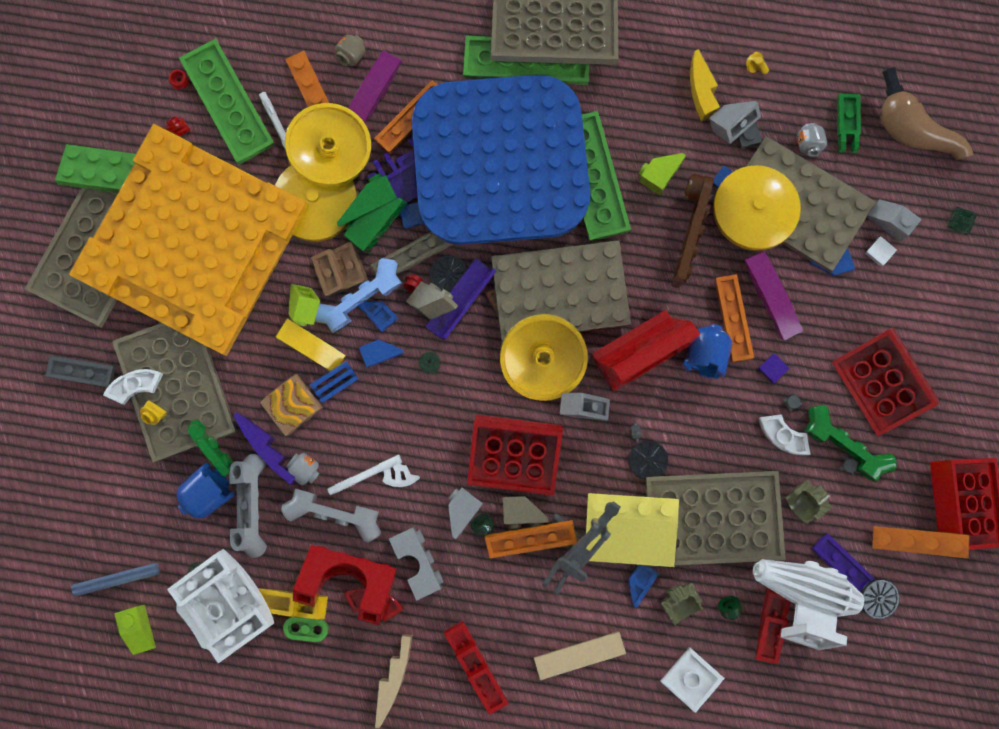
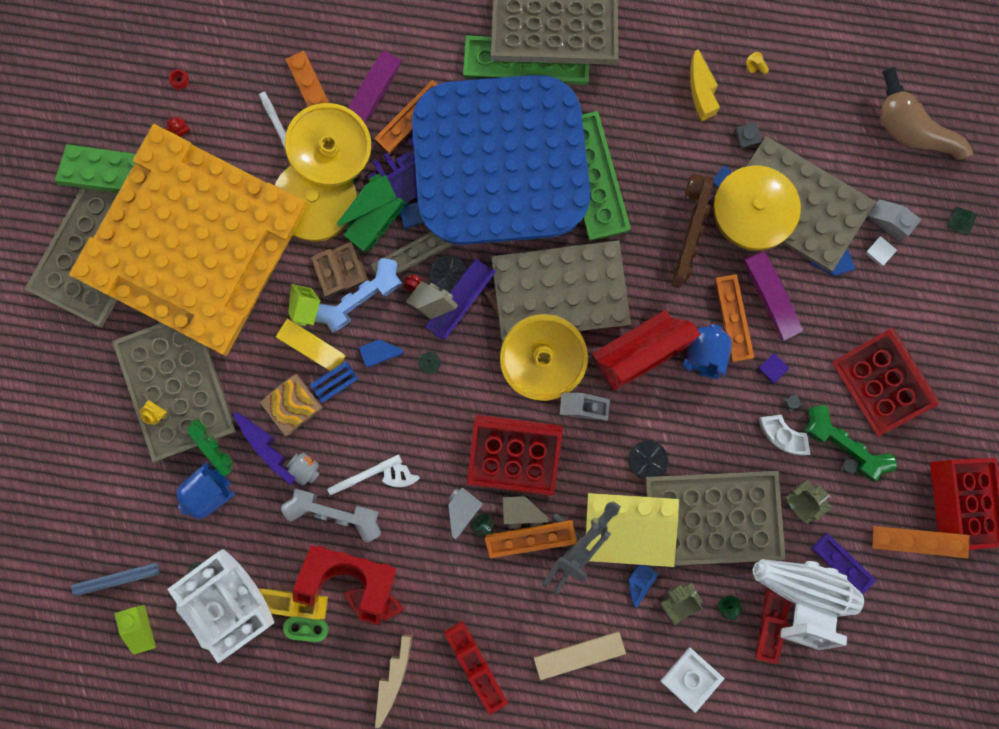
(80, 371): dark grey plate -> none
(132, 383): white tile -> none
(227, 101): bright green plate -> none
(246, 535): light grey plate -> none
(350, 50): dark tan head -> none
(379, 314): blue tile -> none
(427, 579): light grey arch -> none
(635, 431): dark grey piece -> none
(660, 172): lime slope -> none
(734, 119): light grey slope -> none
(811, 139): light grey head -> none
(848, 120): green hinge -> none
(880, 598): wheel -> none

